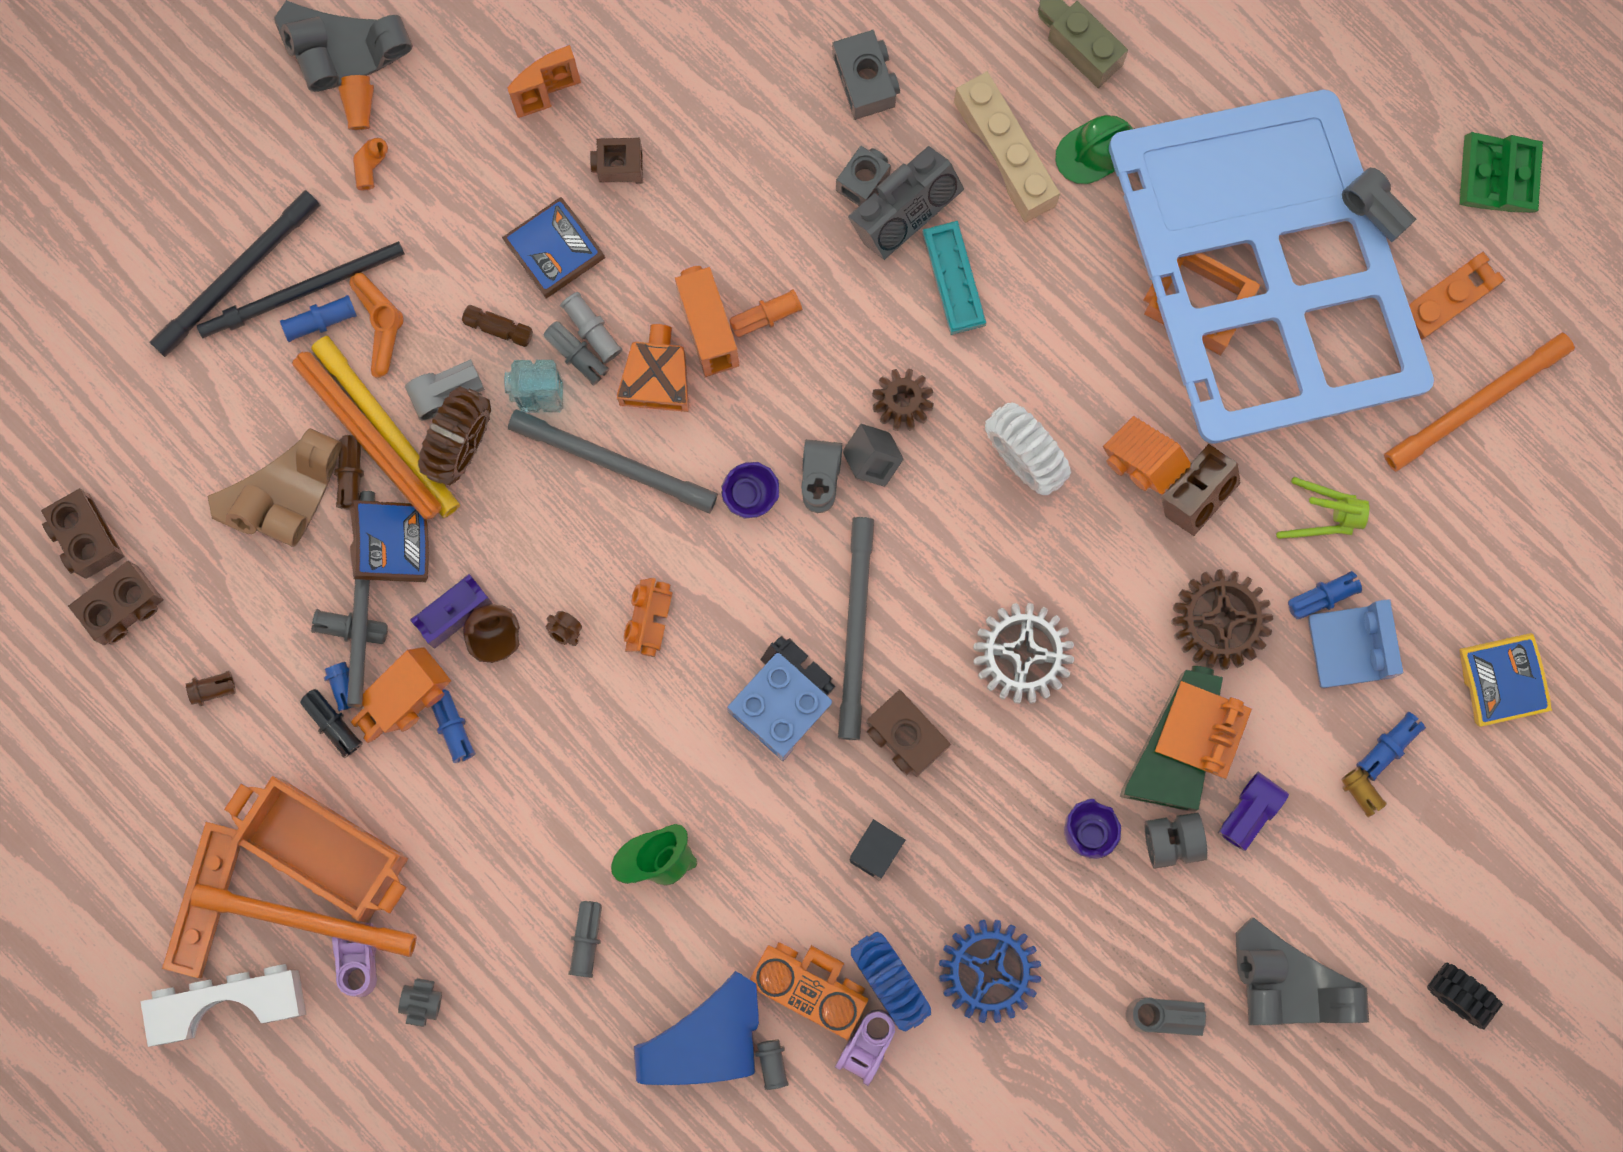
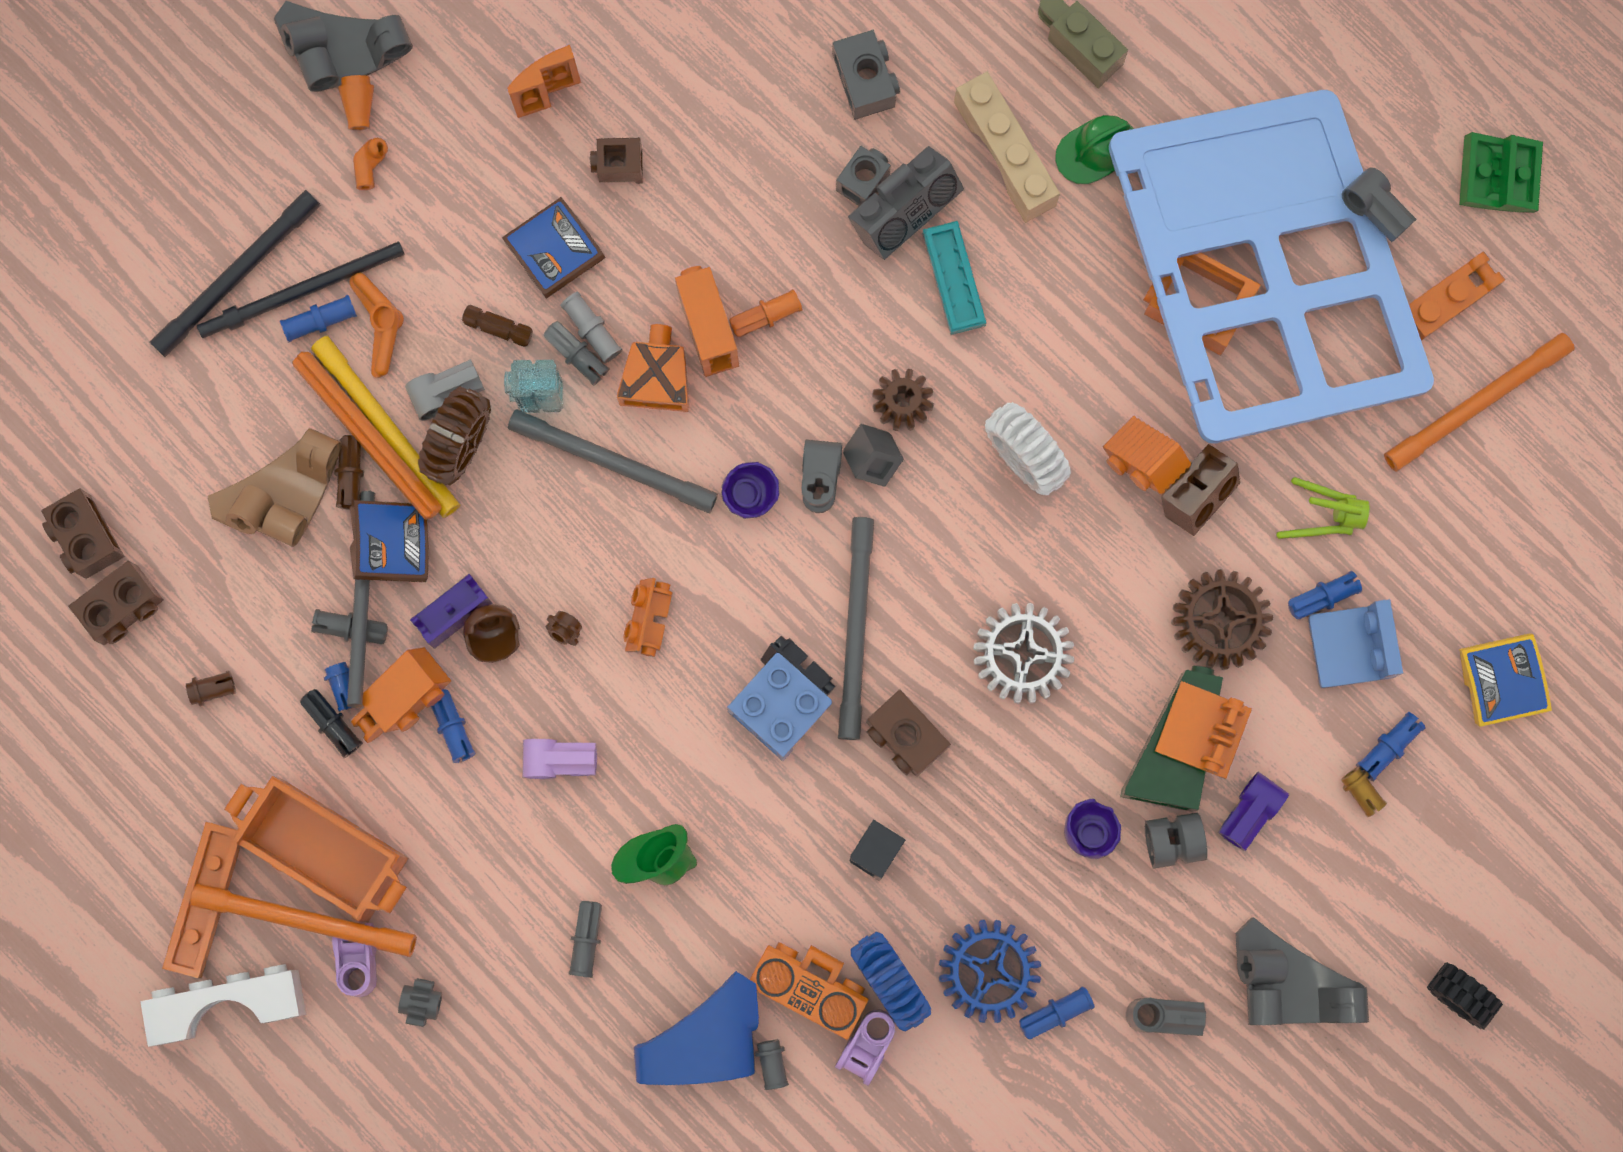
(548, 758): none -> lavender piece
(1056, 1013): none -> blue axle

